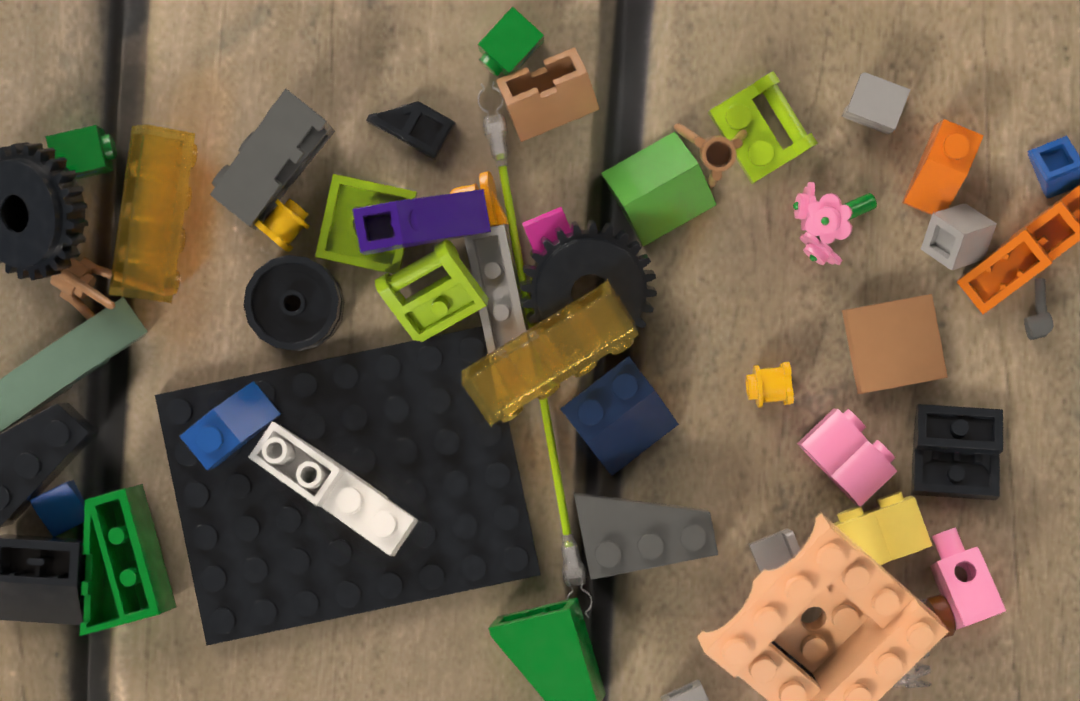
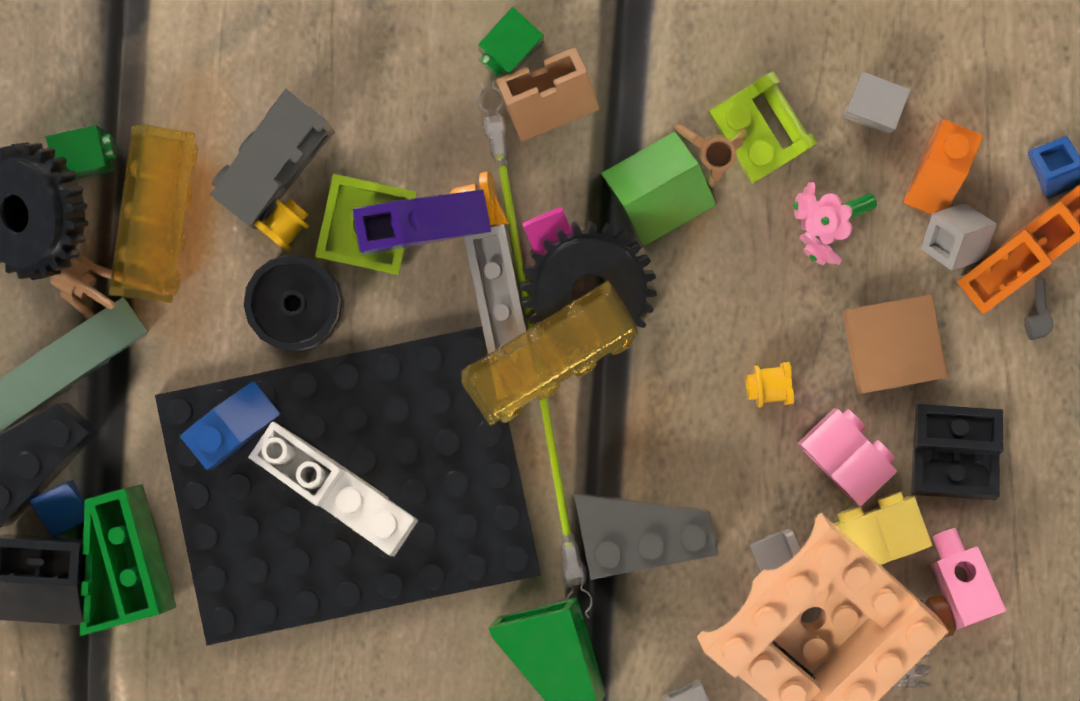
(415, 126): black tile -> none
(437, 304): lime plate -> none
(619, 416): dark blue slope -> none

